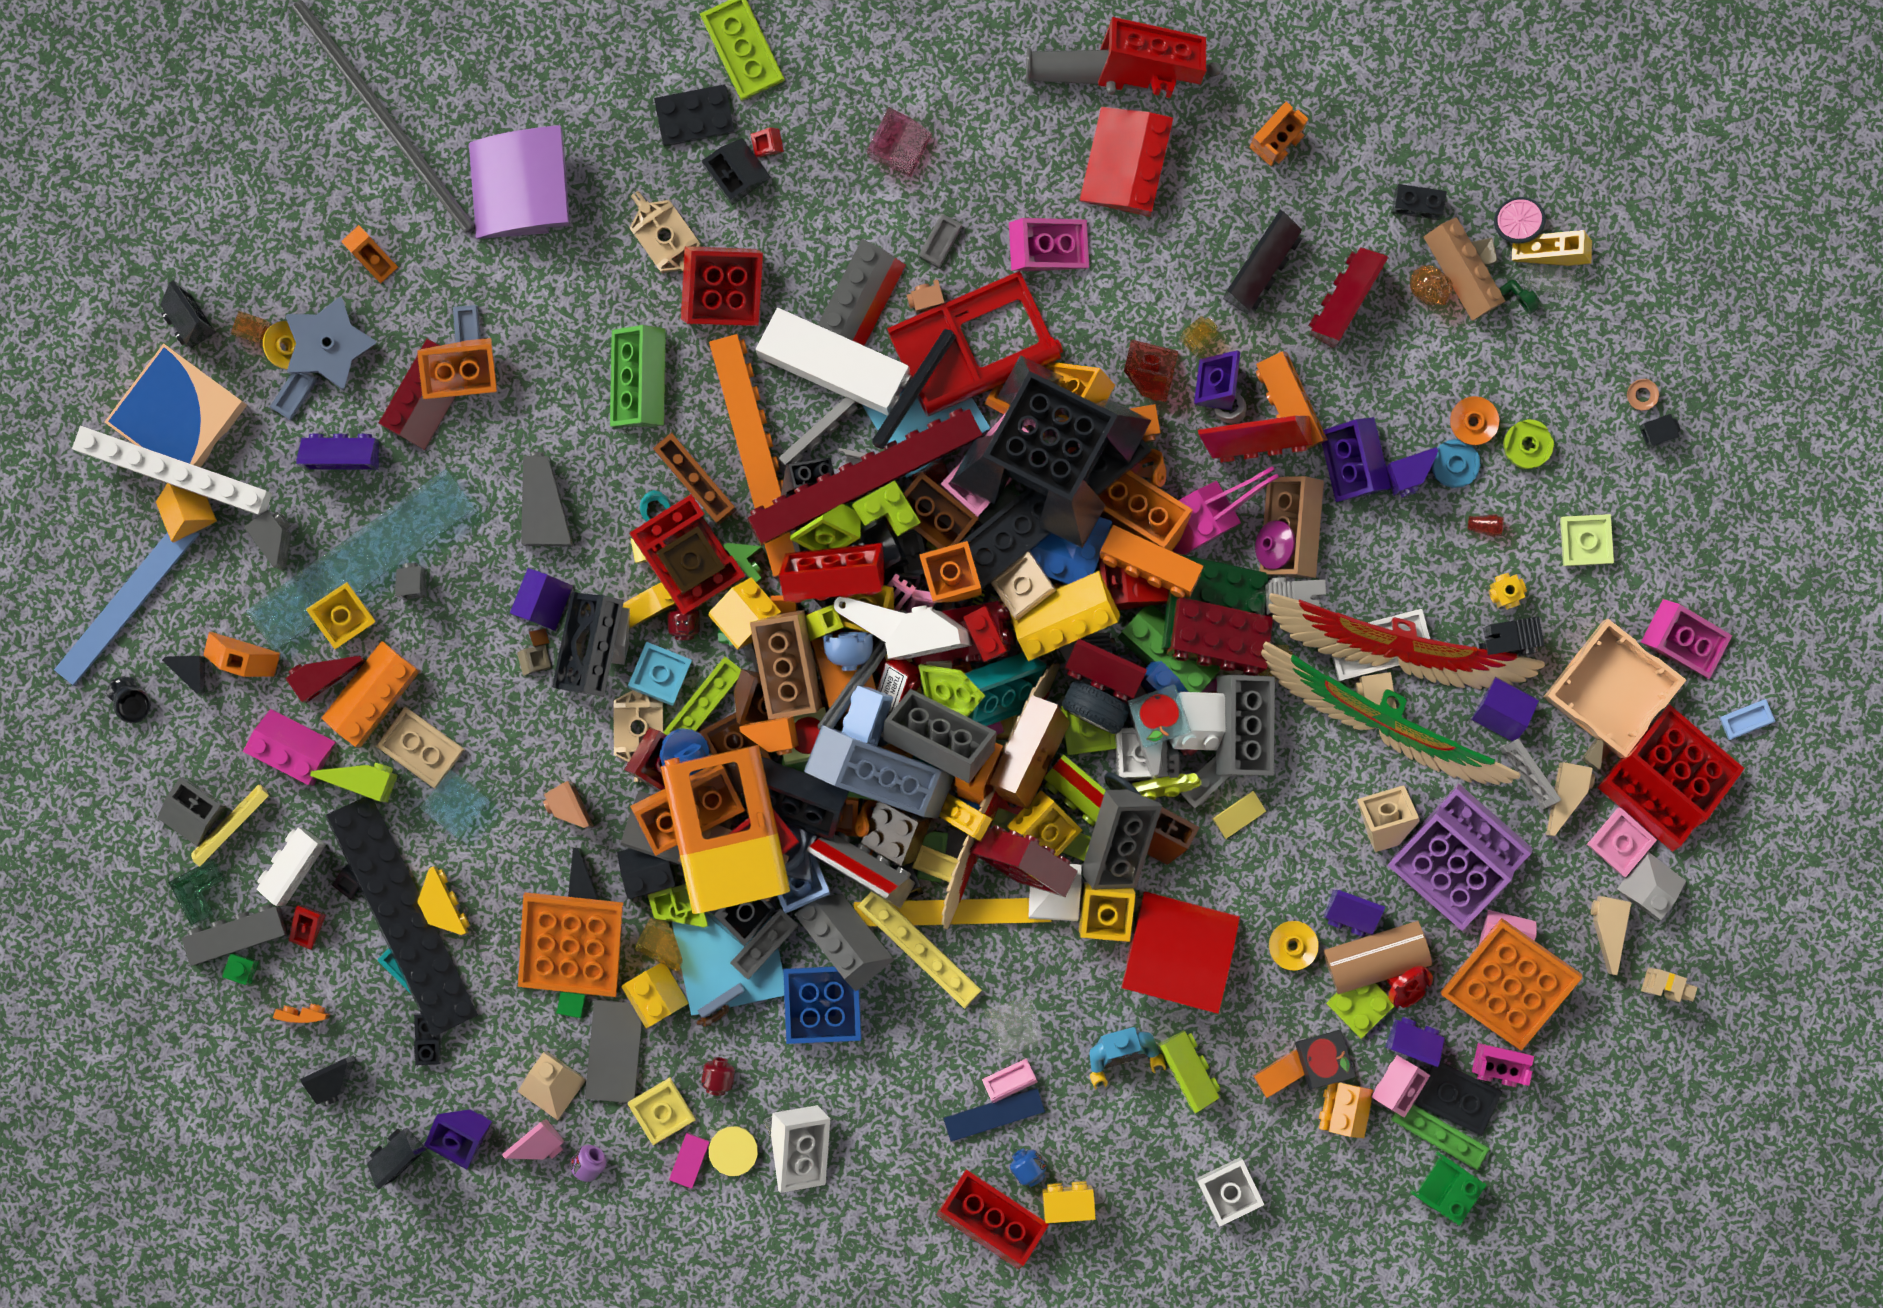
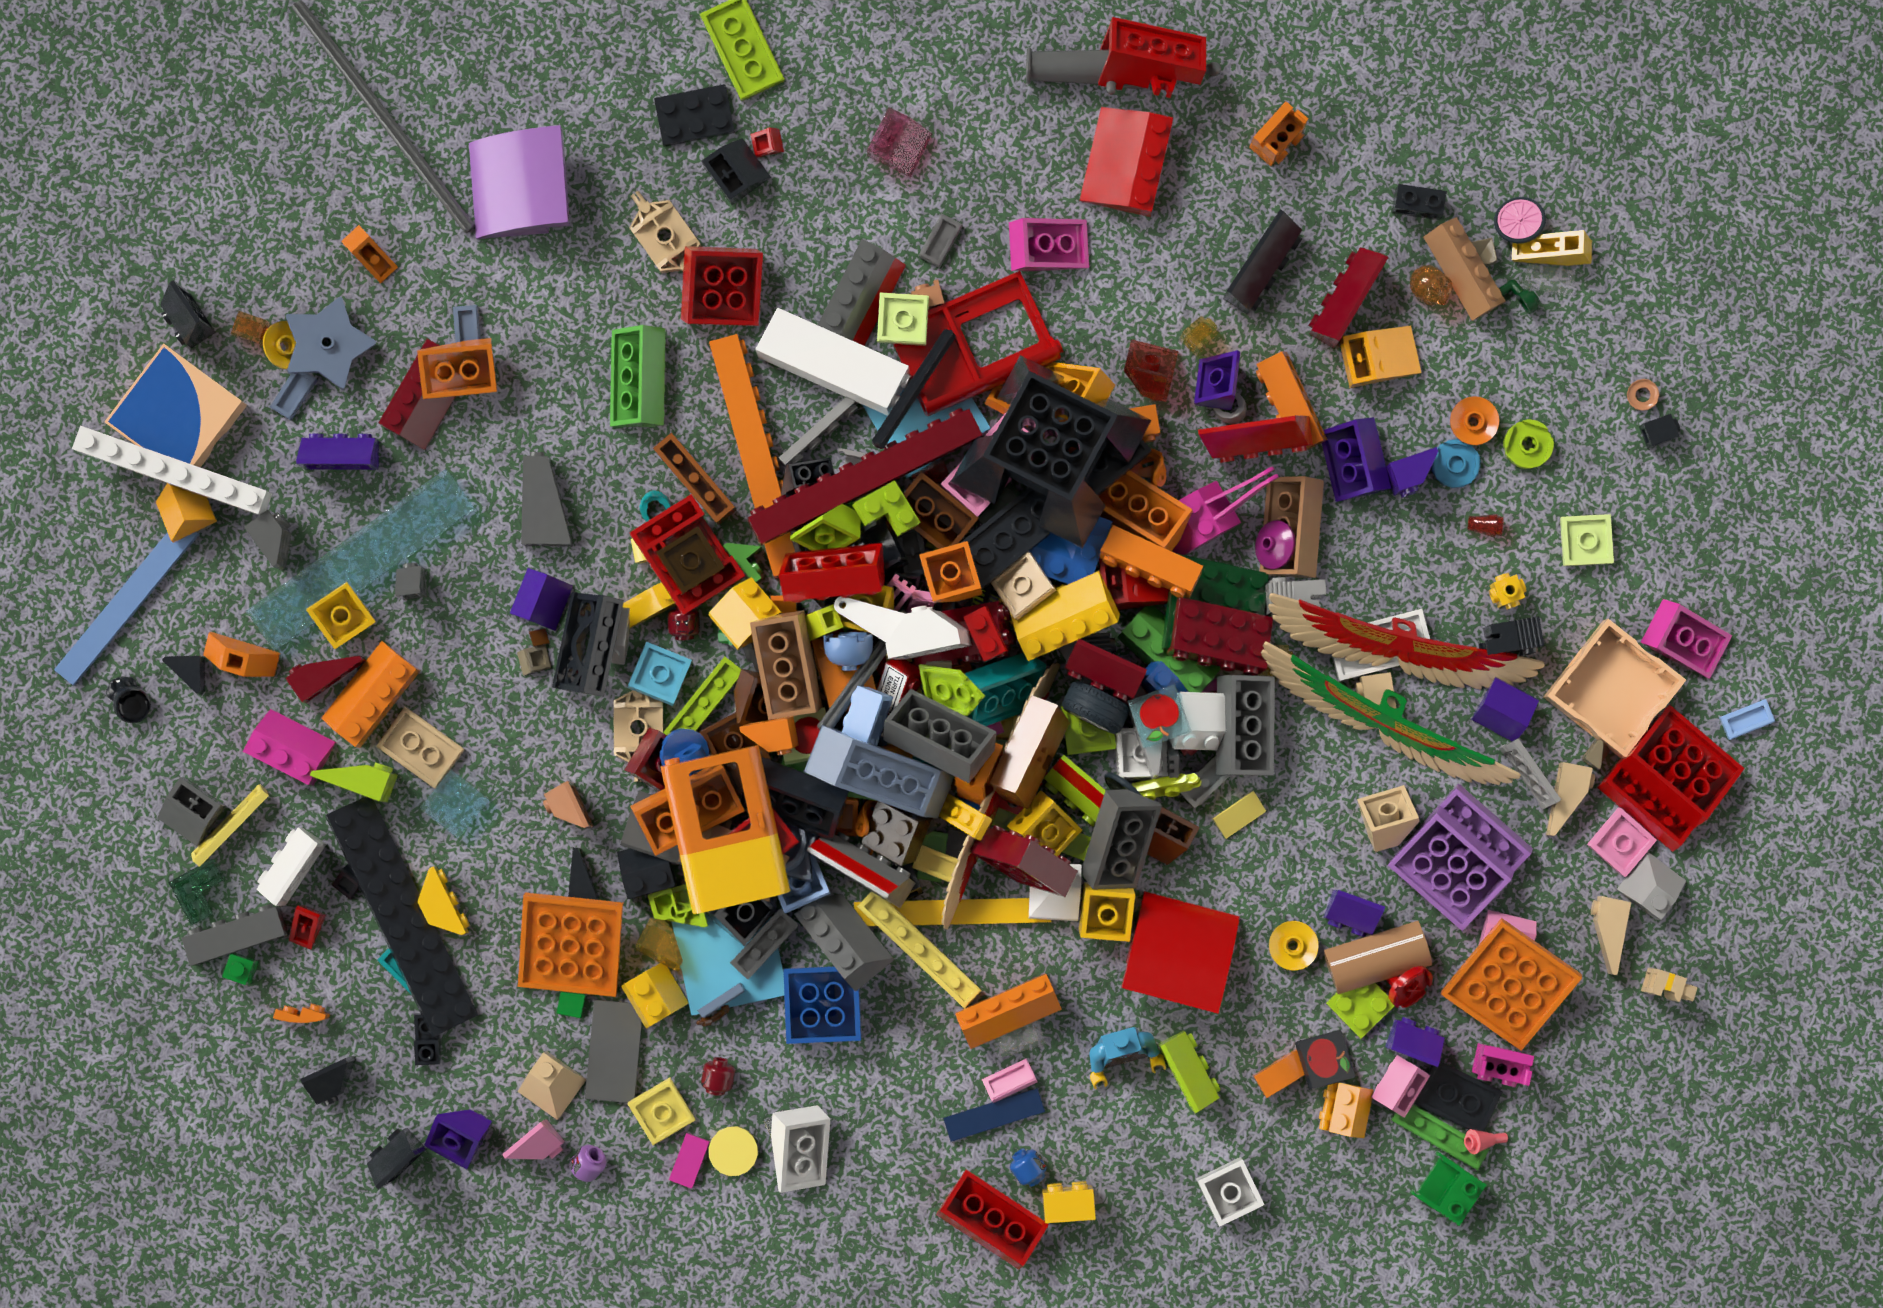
(902, 319): none -> yellowish green tile
(1008, 1011): none -> orange slope
(1379, 355): none -> light orange slope
(1478, 1141): none -> coral cone

